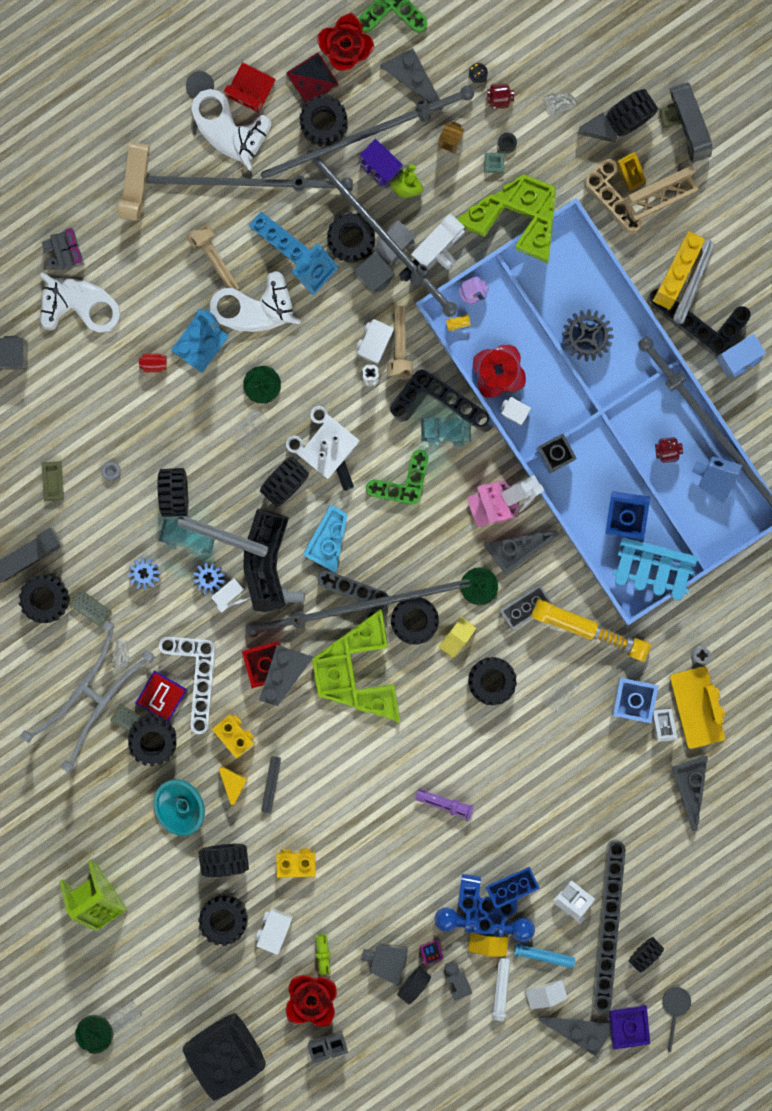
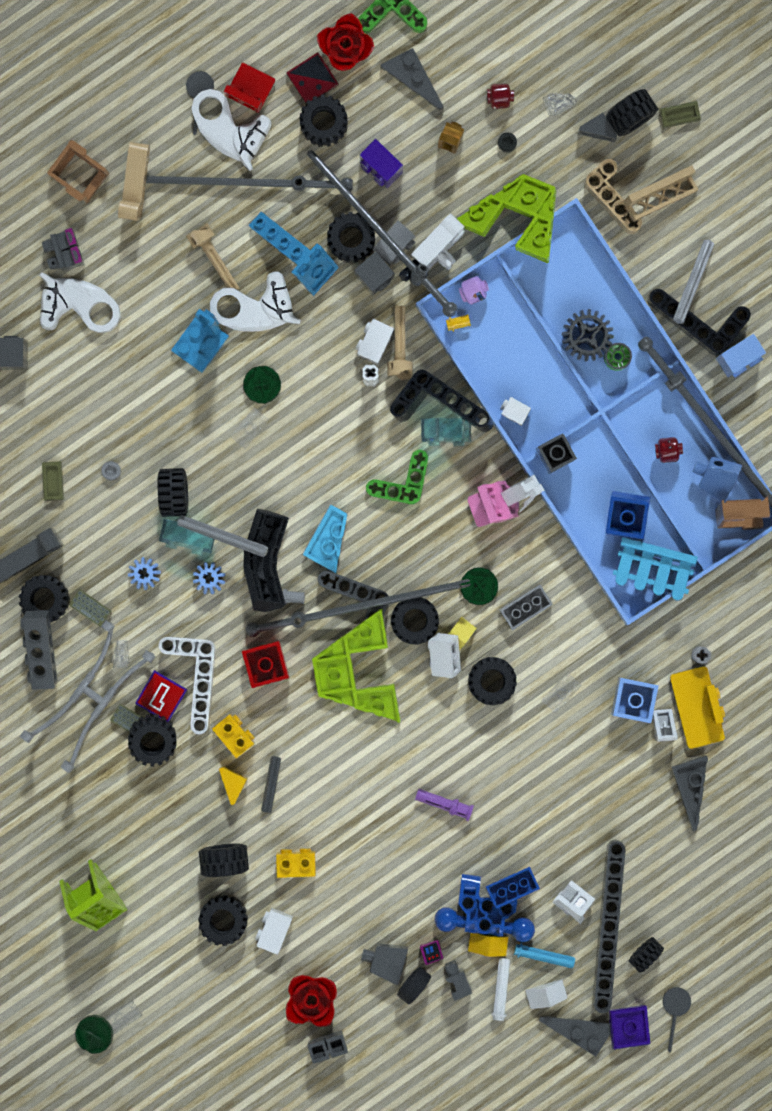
(41, 622): none -> dark grey brick
(62, 161): none -> medium nougat piece
(153, 363): red brick -> none
(172, 810): teal dish -> none
(224, 1056): black piece -> none
(228, 594): white piece -> none
(283, 673): dark grey wing -> none
(284, 481): black tyre -> none
(322, 954): lime pin -> none
(327, 449): white piece -> none
(407, 183): lime piece -> none
(421, 111): dark grey bar -> none
(444, 655): none -> white brick
(478, 73): pearl dark grey tile -> none
(494, 162): sand green tile -> none
(494, 385): red brick -> none
(514, 551): dark grey wing -> none
(589, 629): yellow piece -> none
(623, 350): none -> bright green wheel
(631, 171): yellow slope -> none
(679, 270): yellow brick -> none
(692, 122): dark grey beam -> none
(742, 513): none -> medium nougat piece

